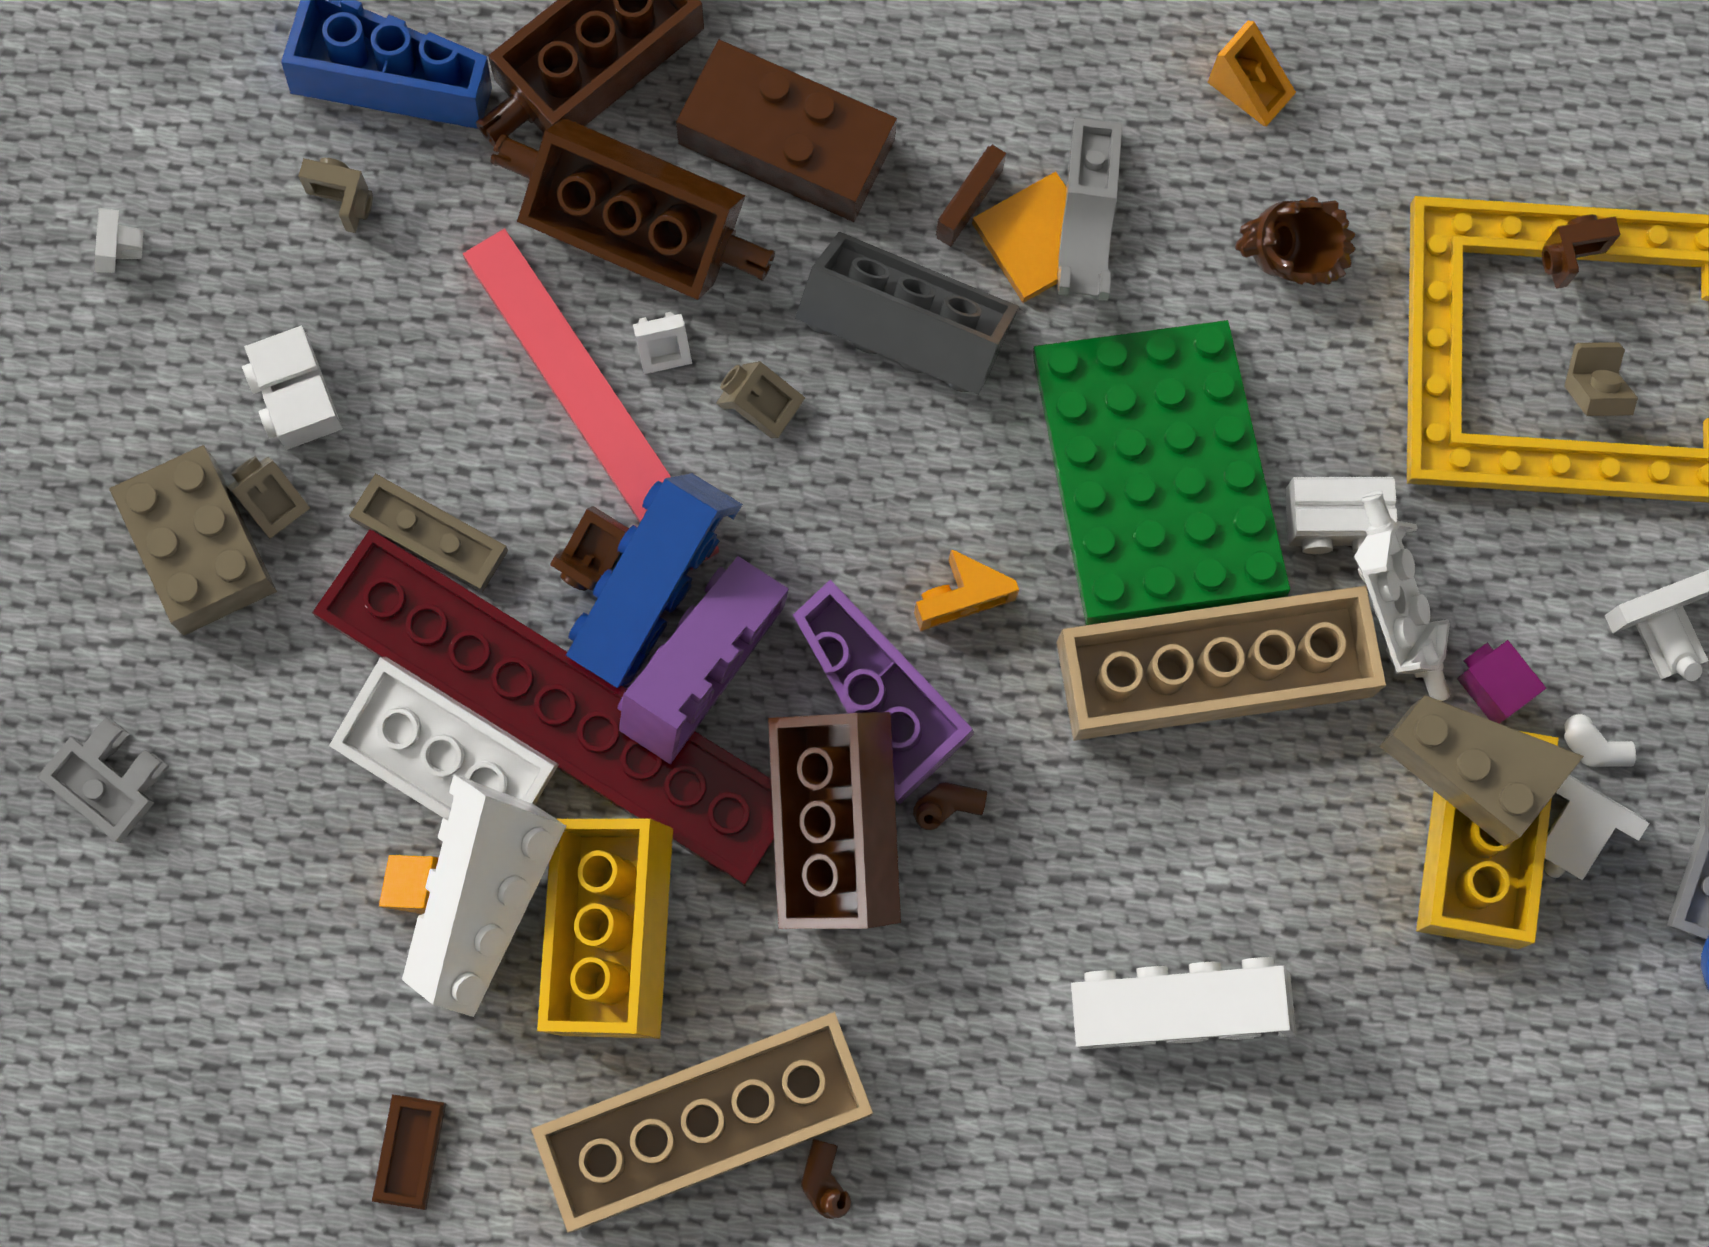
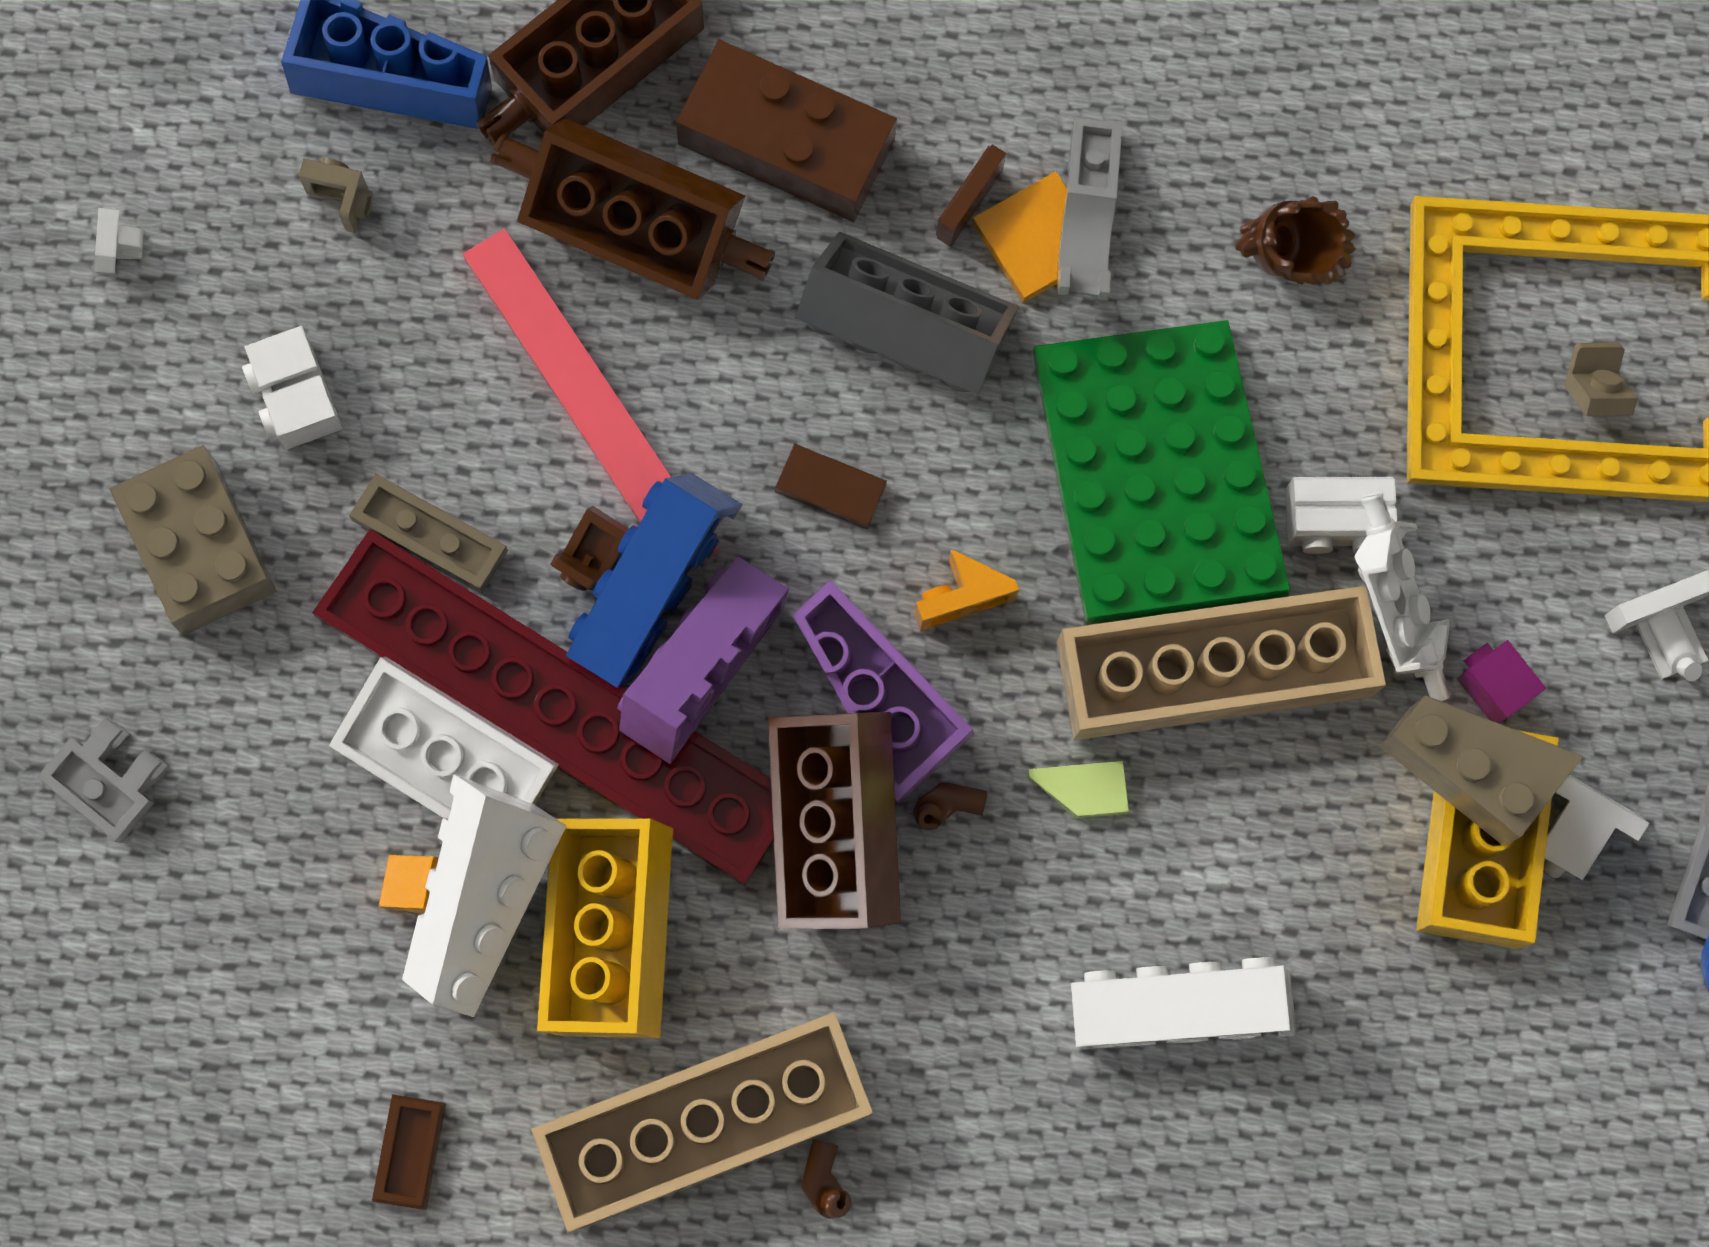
(267, 495): dark tan bracket -> none
(662, 343): white tile -> none
(760, 397): dark tan bracket -> none
(830, 486): none -> reddish brown tile
(1085, 788): none -> yellowish green tile
(1251, 75): light orange slope -> none
(1578, 238): reddish brown bracket -> none
(1597, 752): white arm -> none

